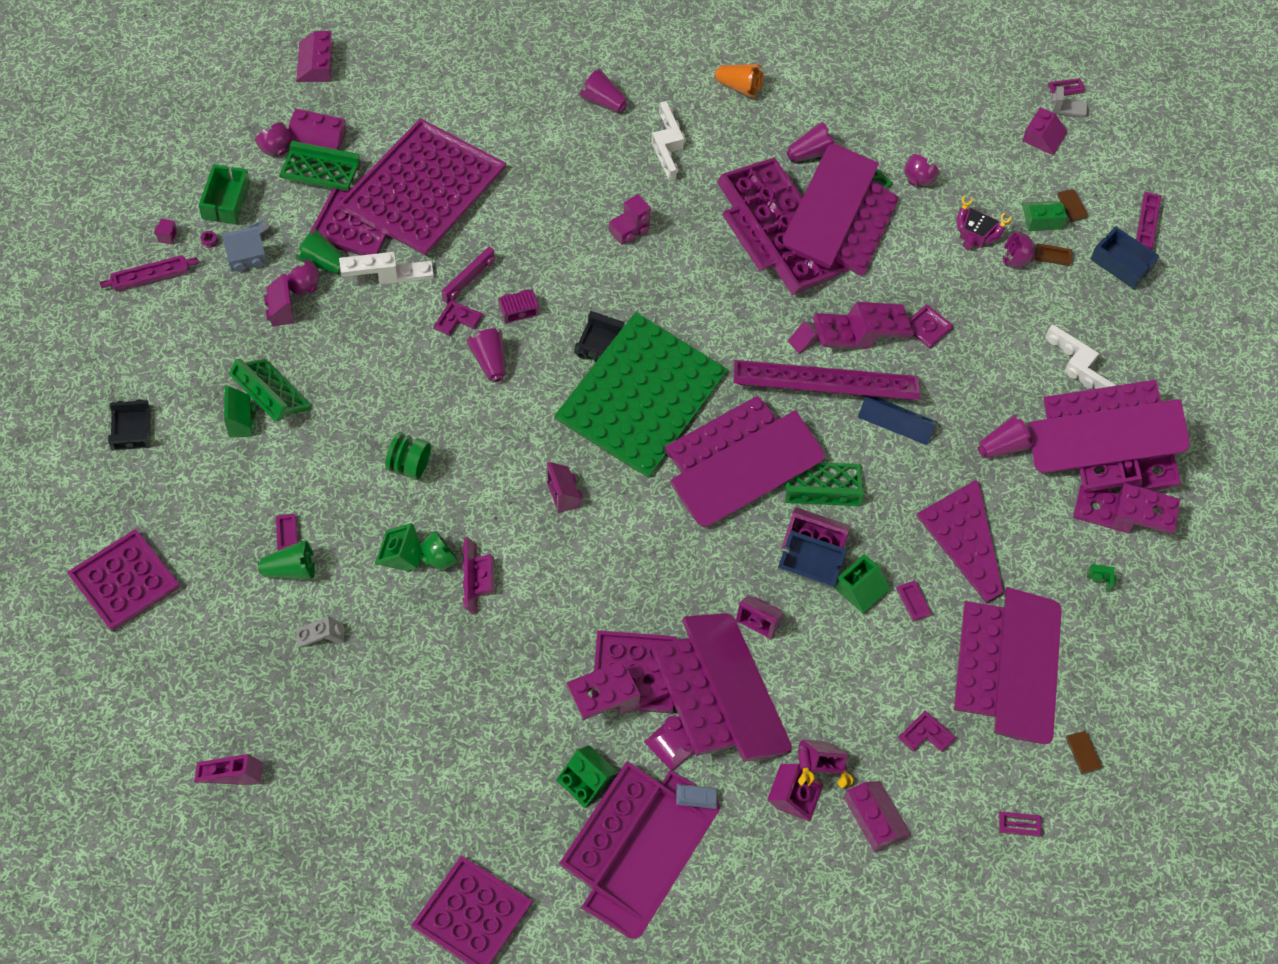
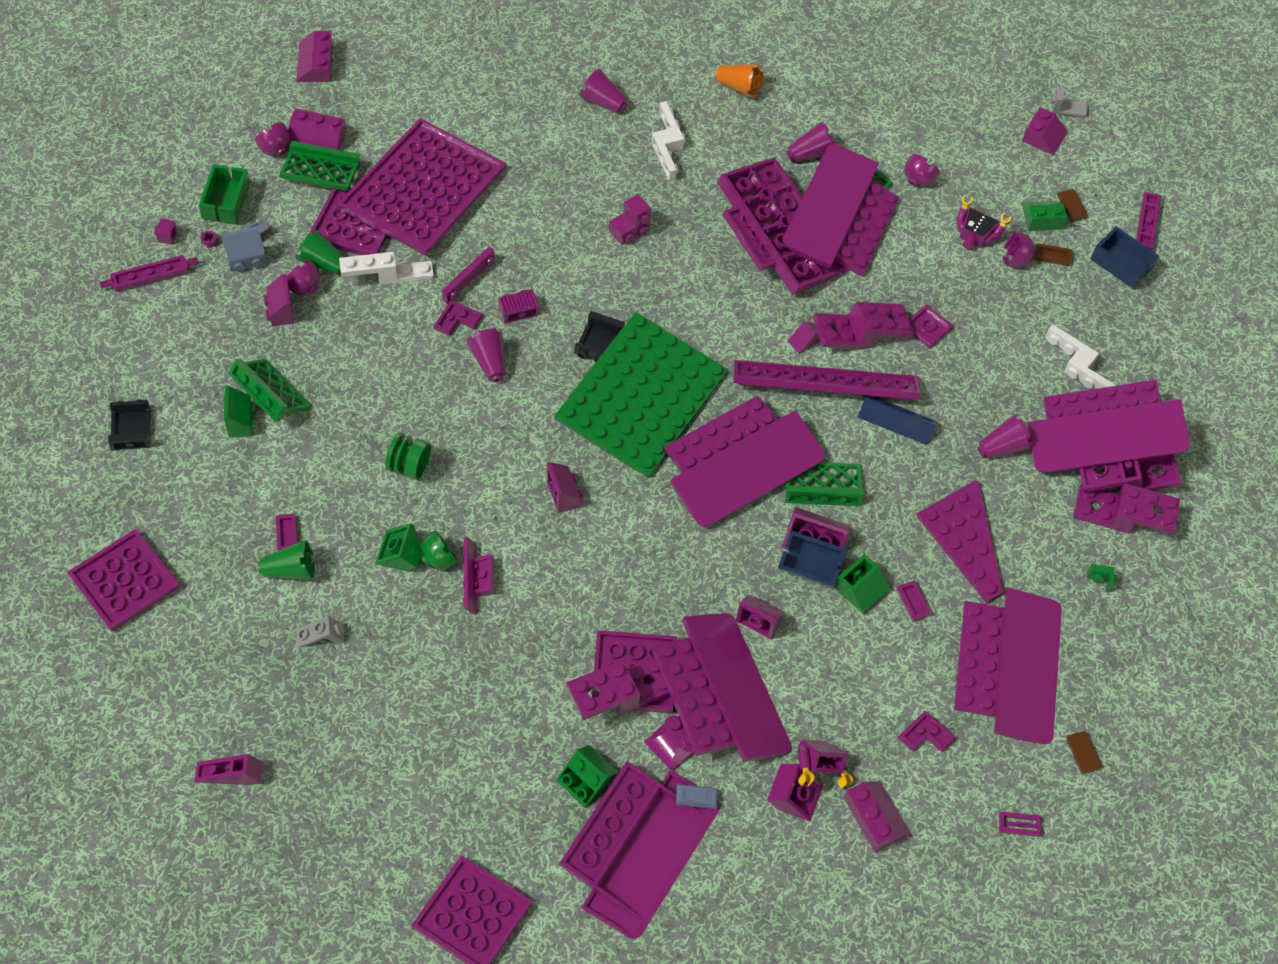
(1068, 90): magenta tile -> none

